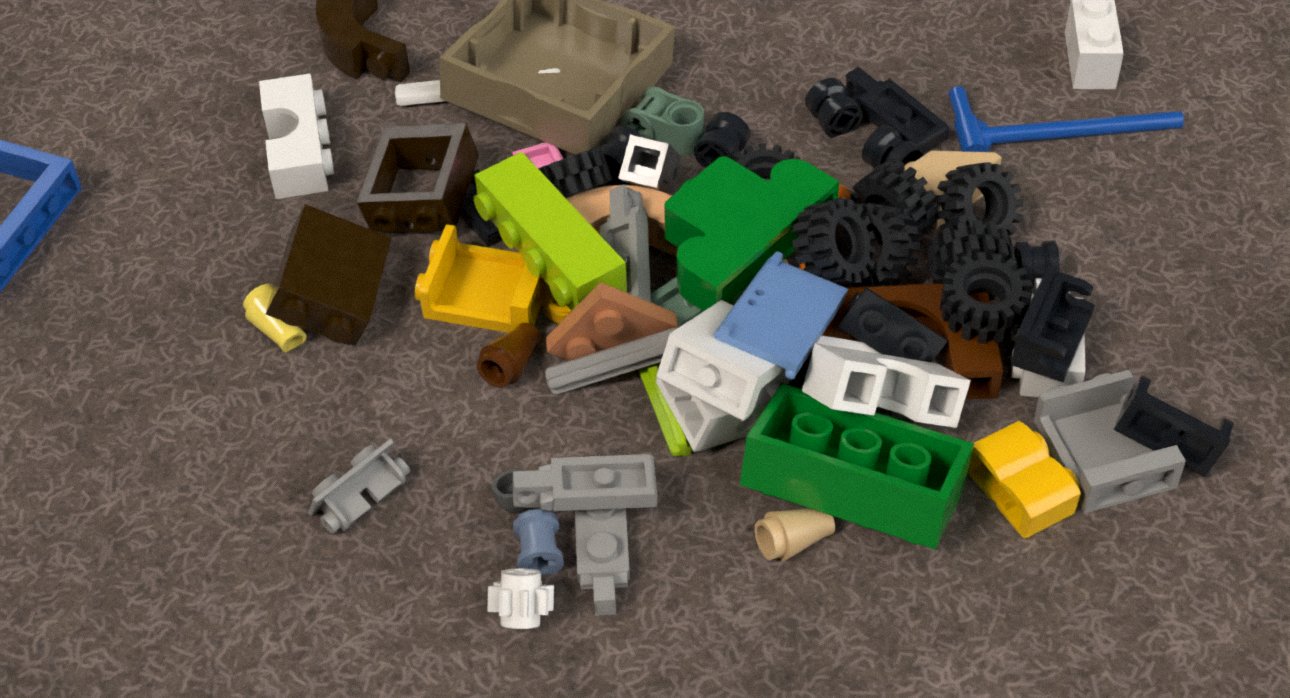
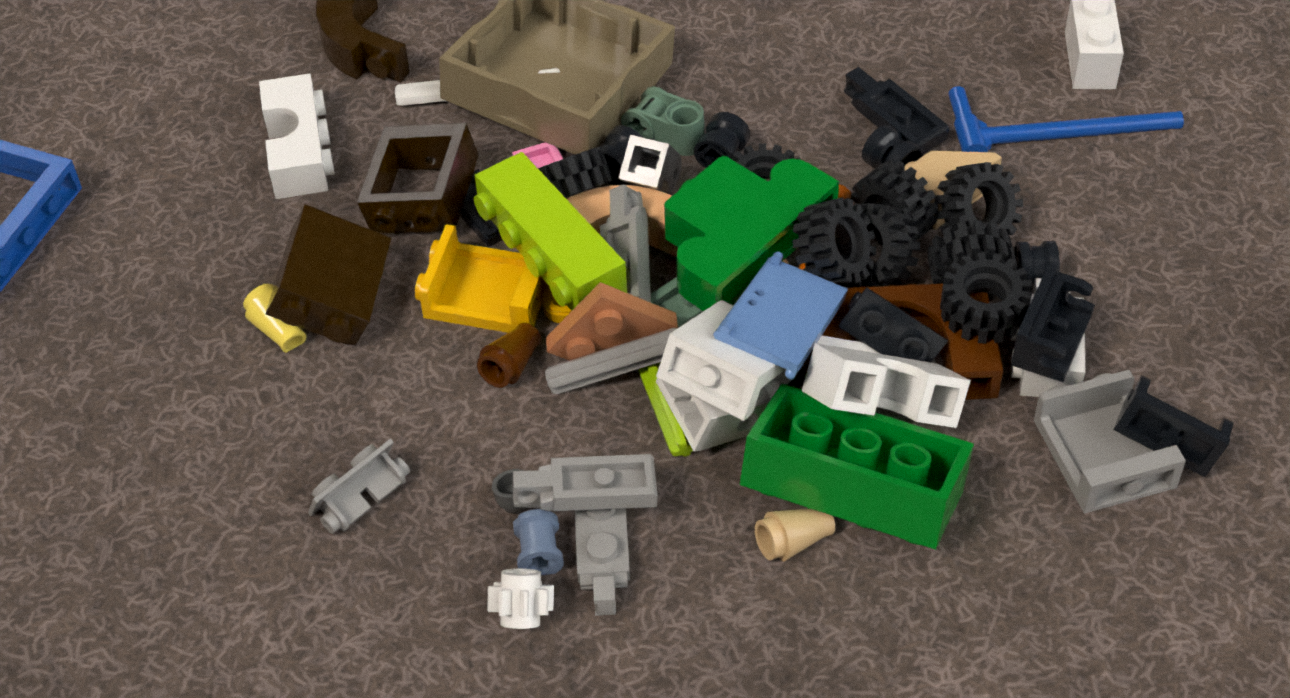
(833, 107): black wheel -> none
(1023, 479): yellow brick -> none

